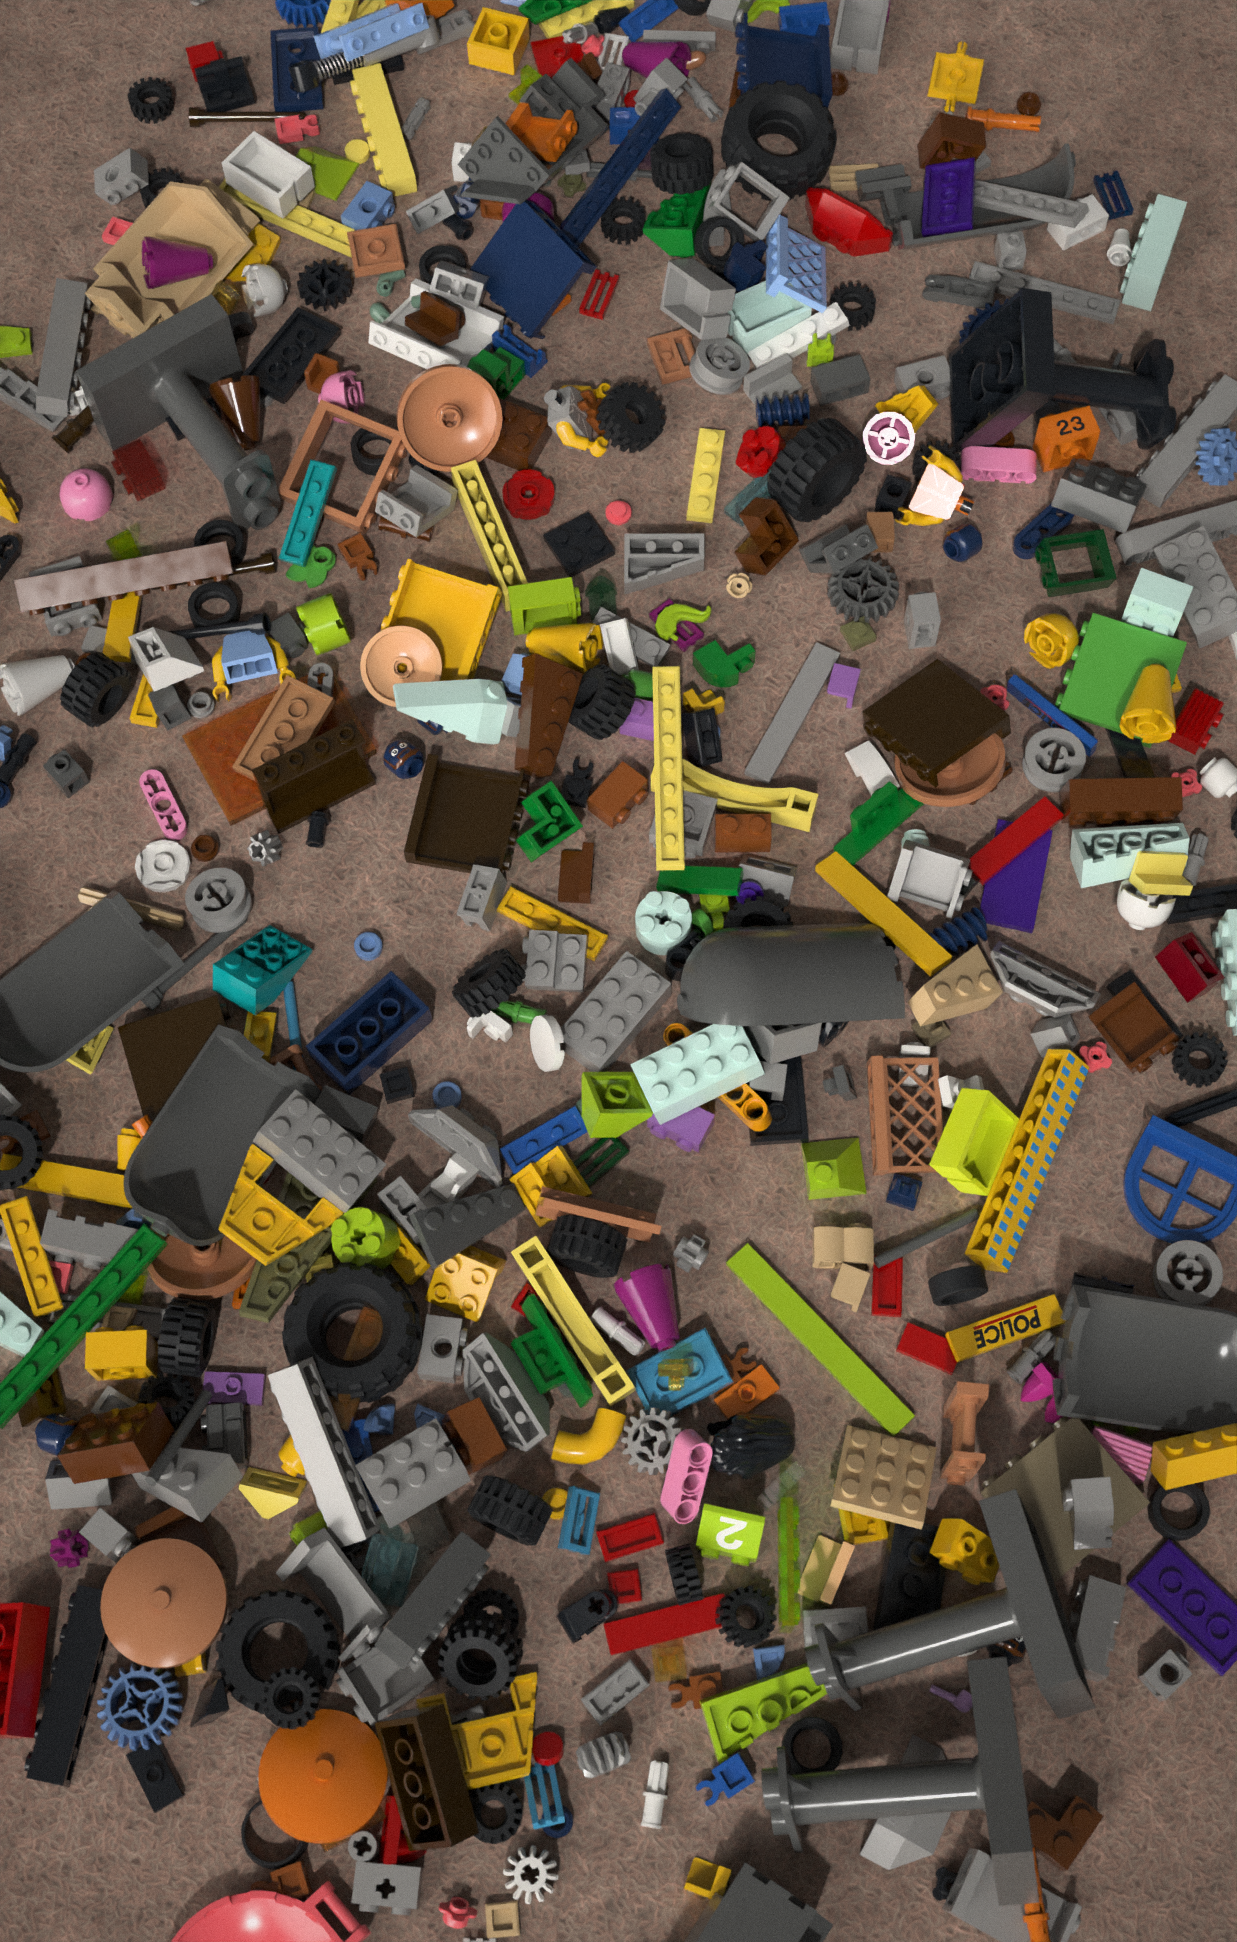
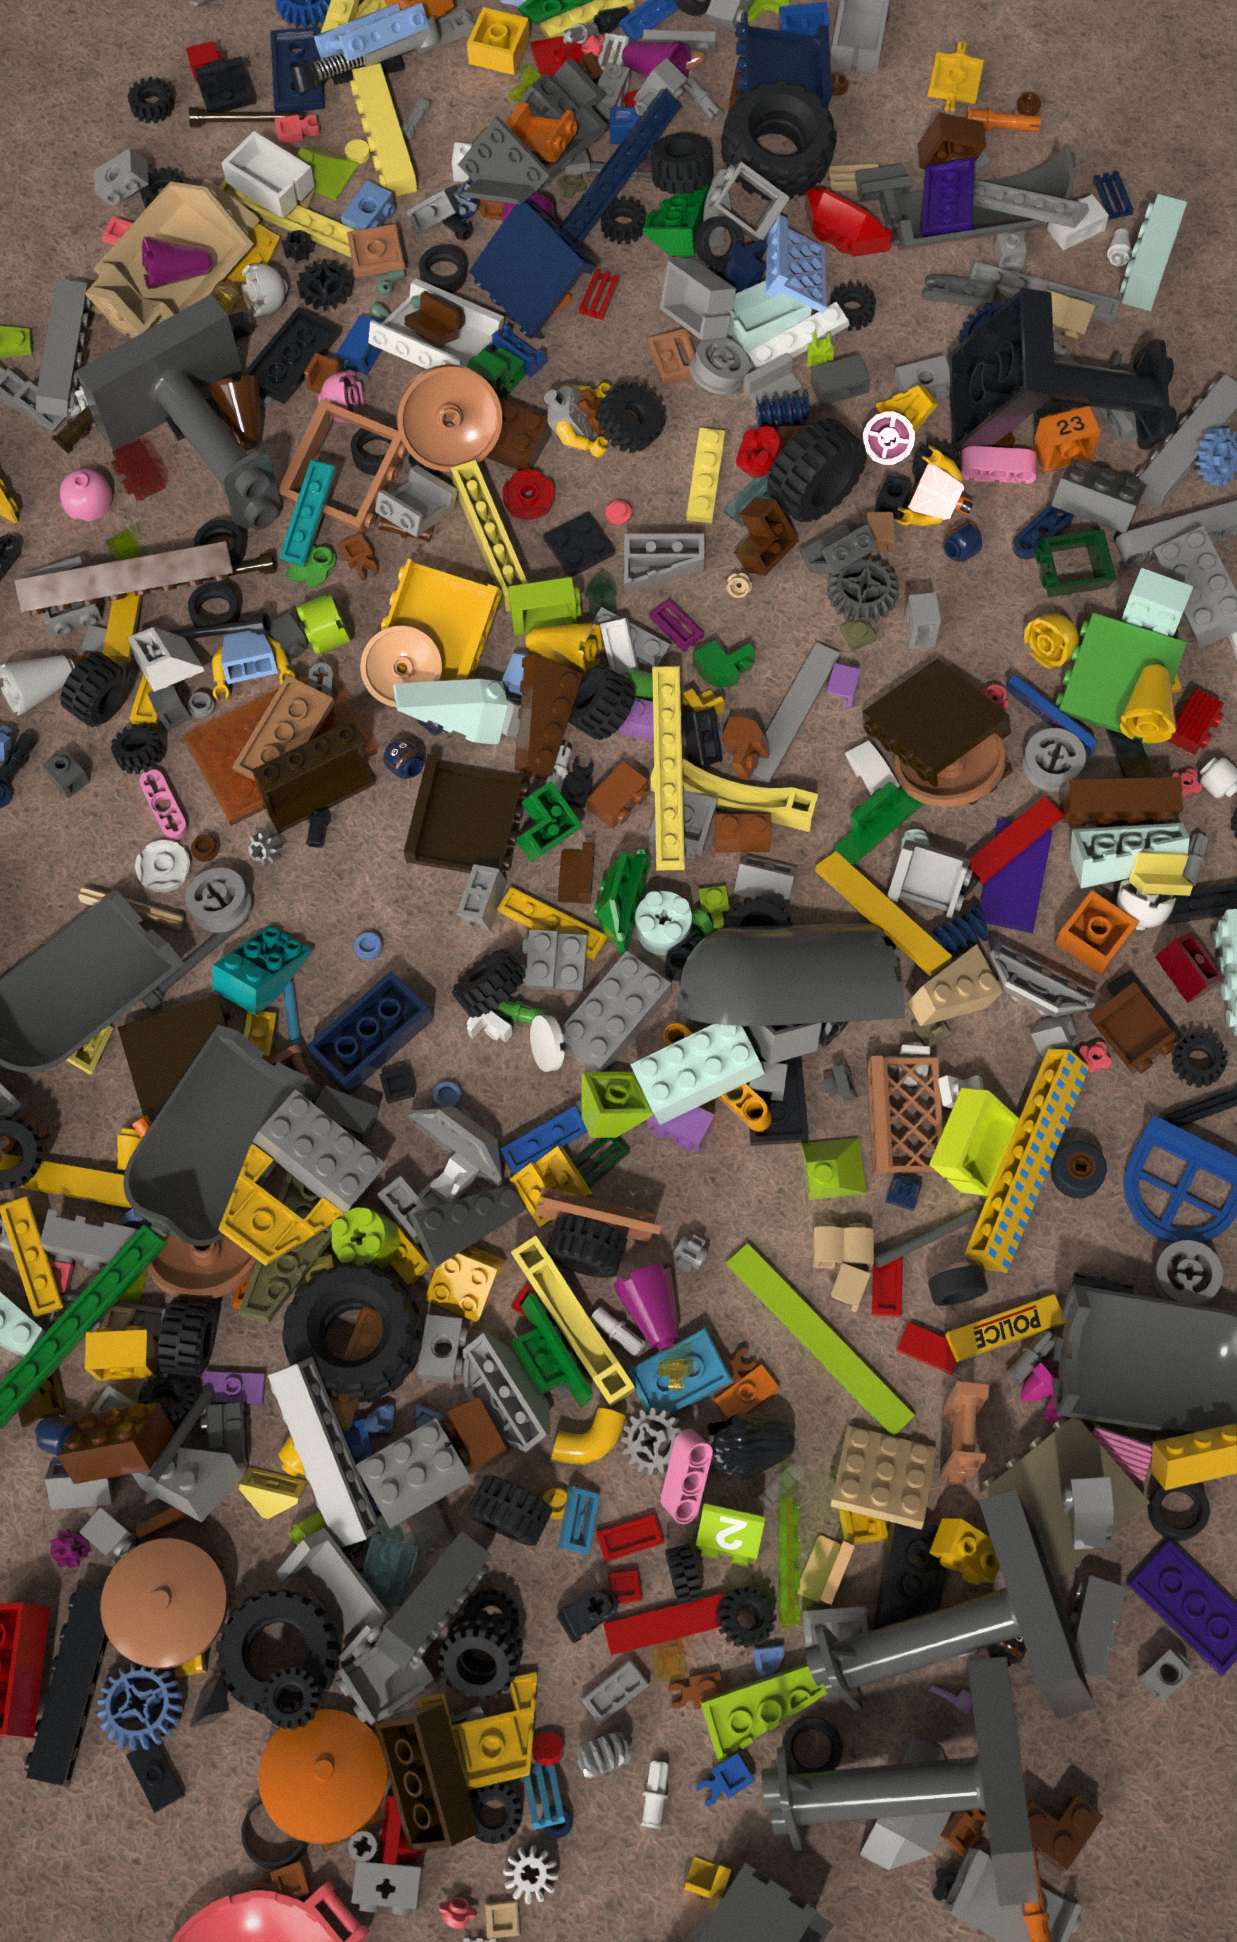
(143, 758): none -> black tyre
(297, 246): none -> black gear
(357, 349): none -> blue hinge
(459, 284): light grey brick -> none
(560, 768): none -> white axle
(621, 896): none -> green wedge
(670, 616): lime piece -> none
(701, 880): green tile -> none
(747, 744): none -> dark orange brick
(749, 889): dark purple plate -> none
(964, 1830): none -> dark orange plate
(1070, 1177): none -> black wheel
(1071, 316): none -> tan brick
(1096, 933): none -> orange brick

